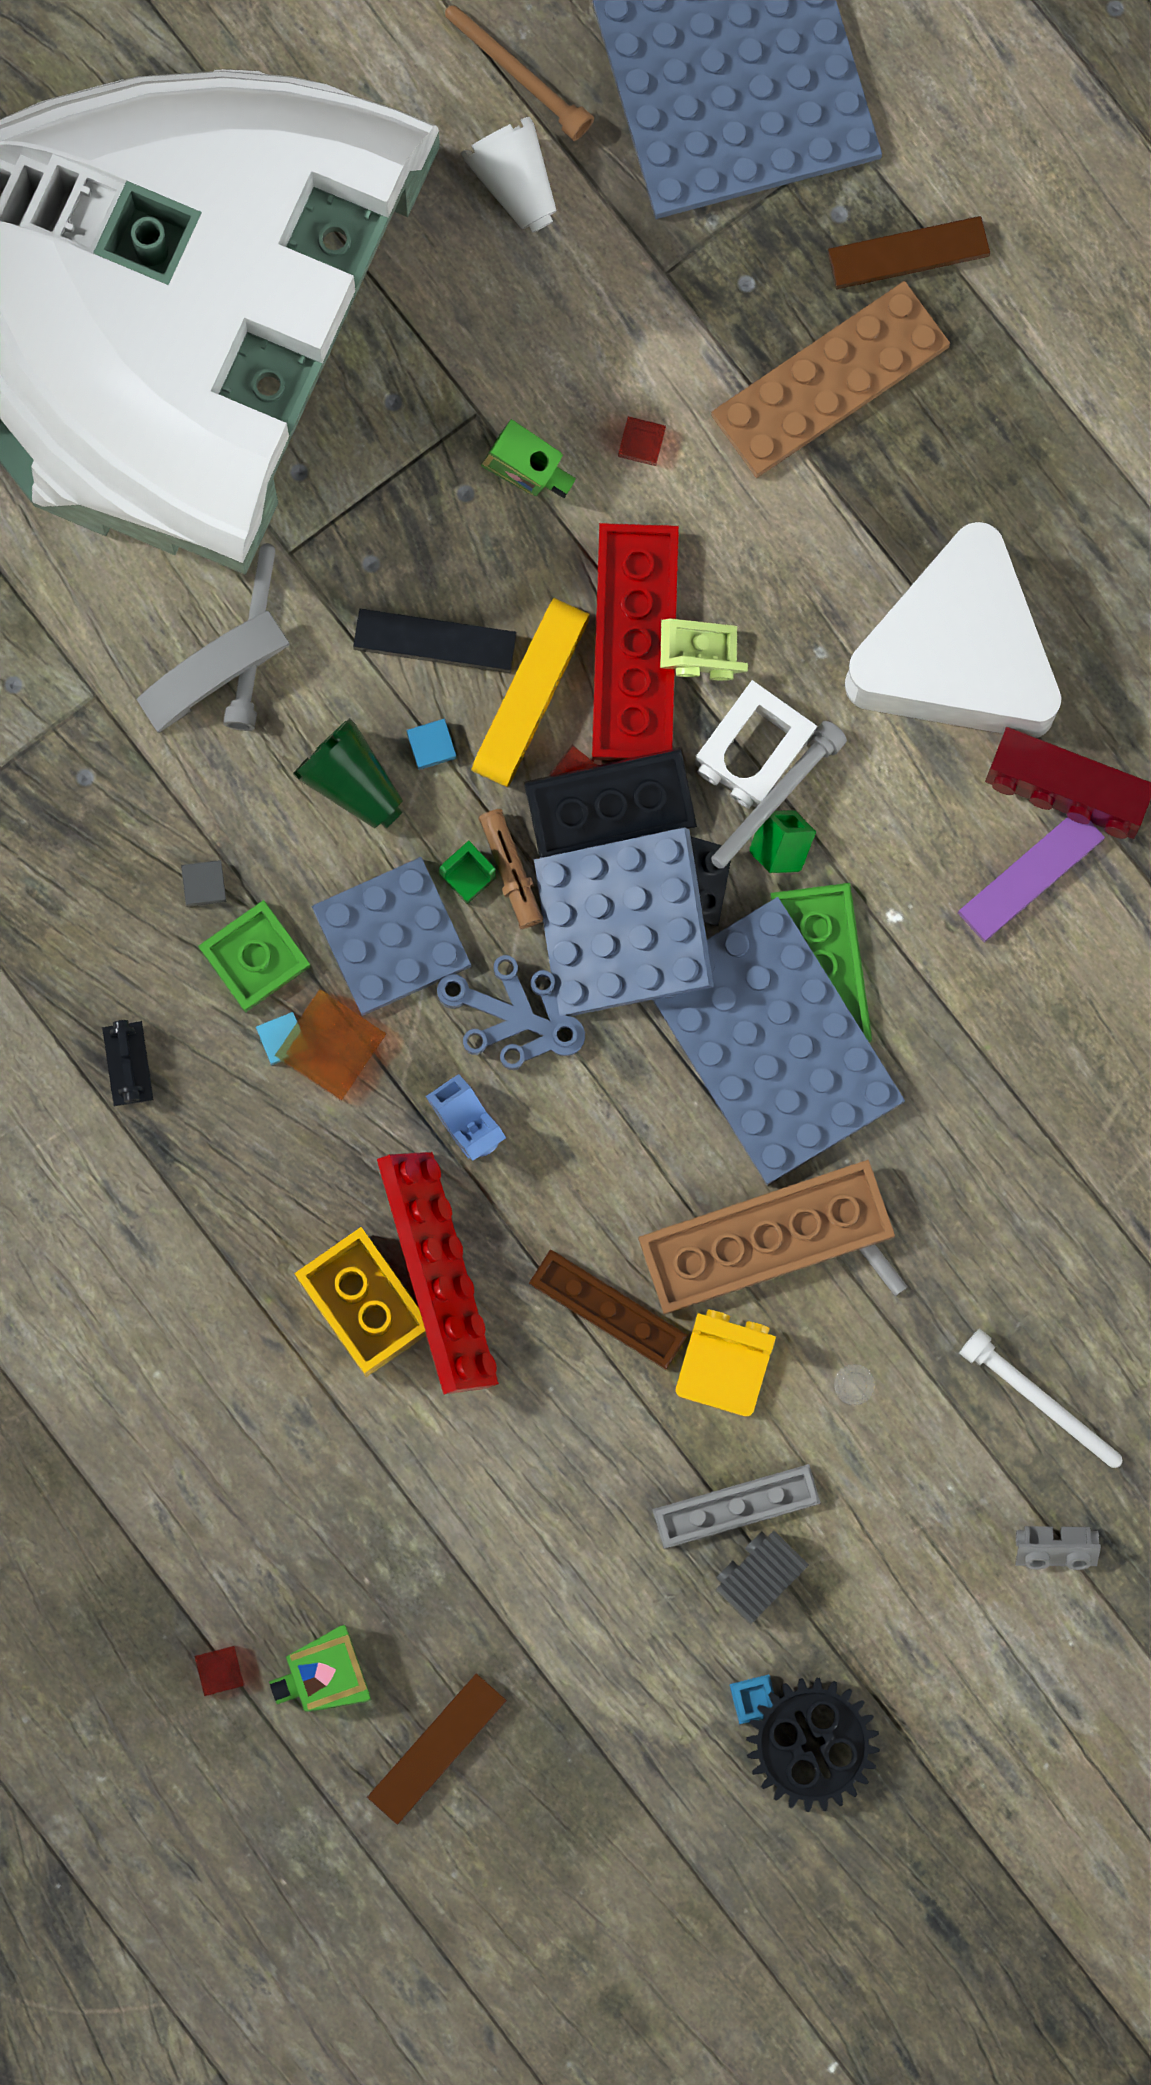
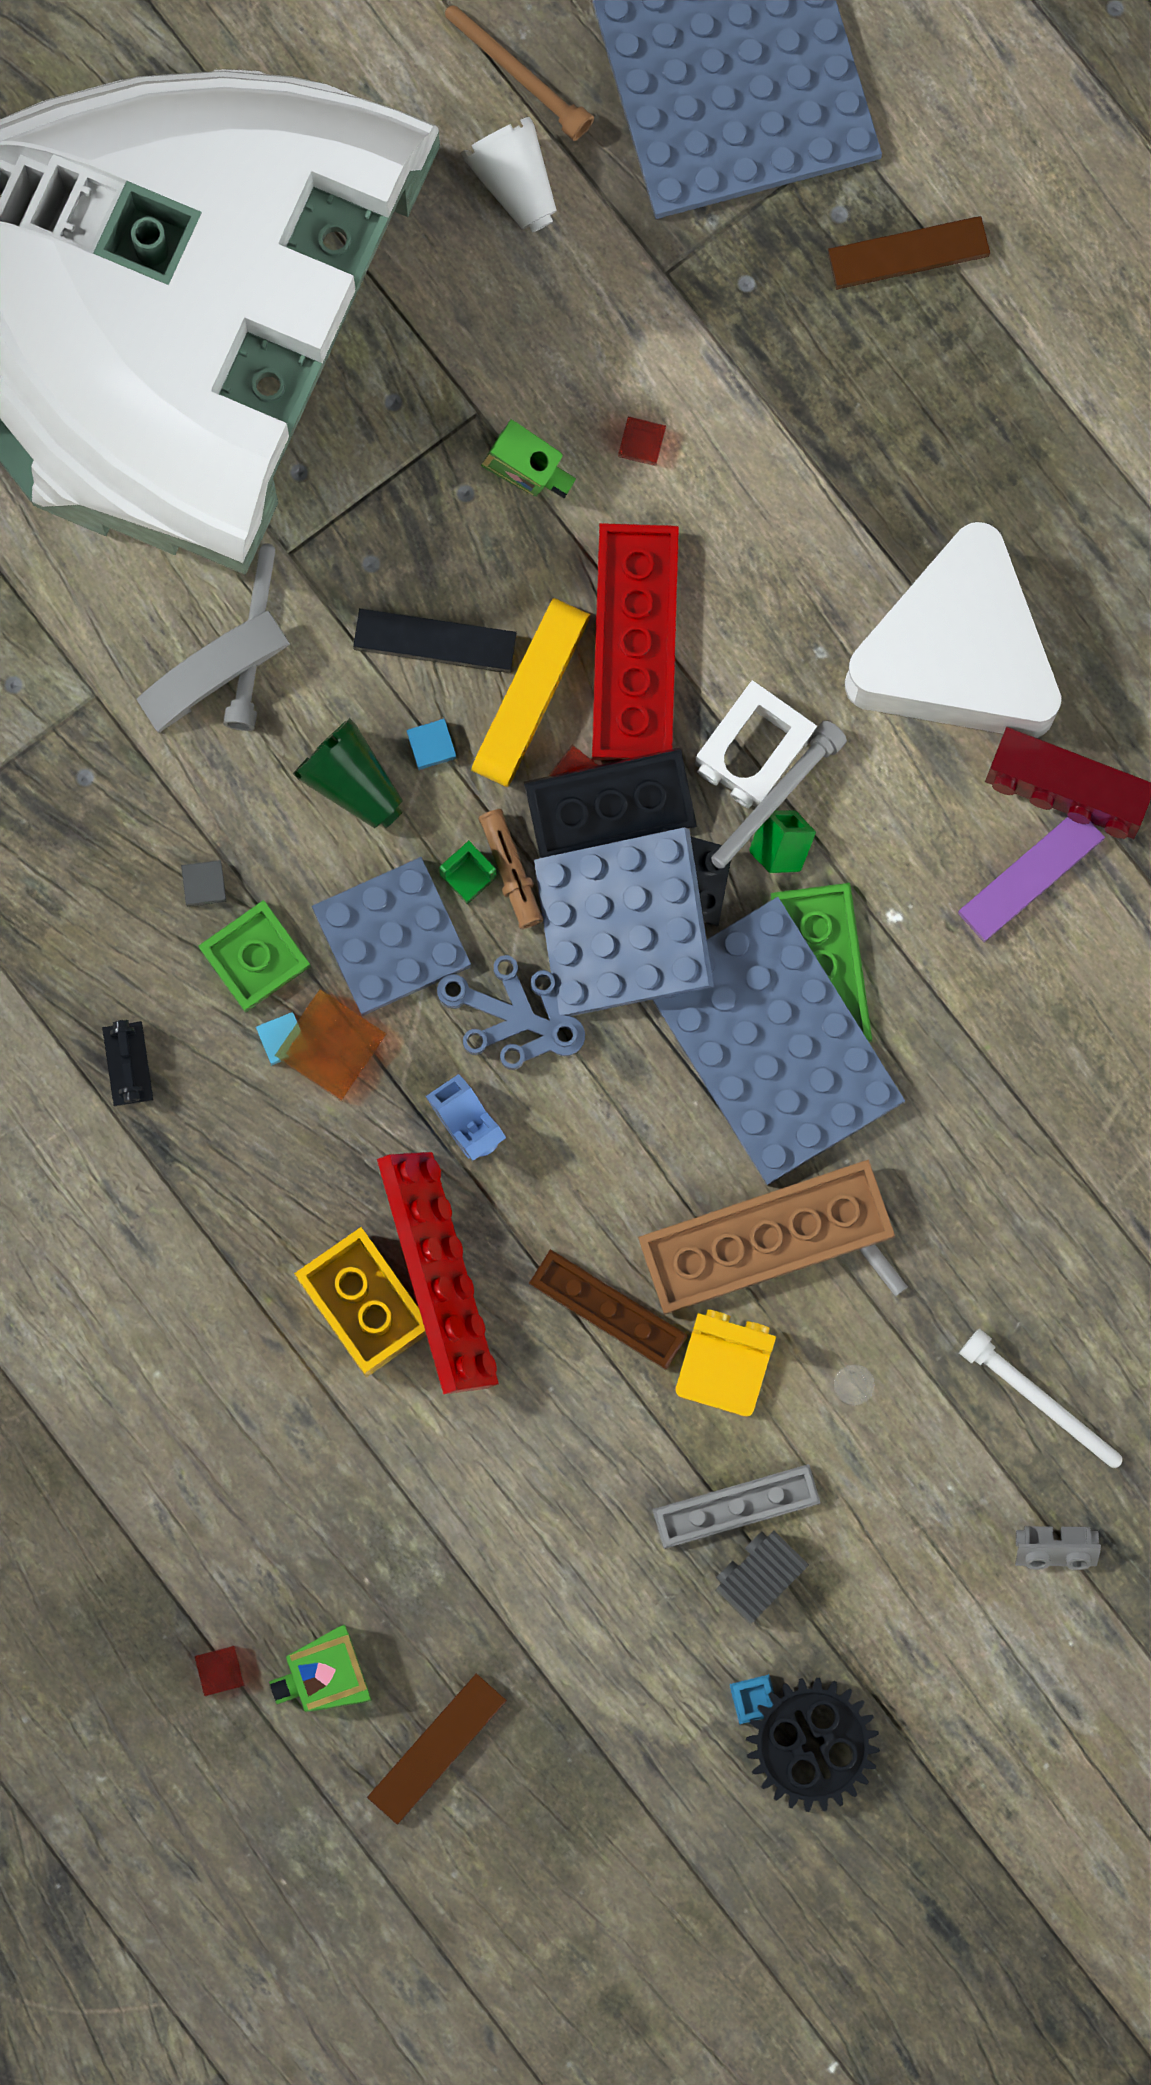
(699, 648): yellowish green bracket -> none
(830, 379): medium nougat plate -> none

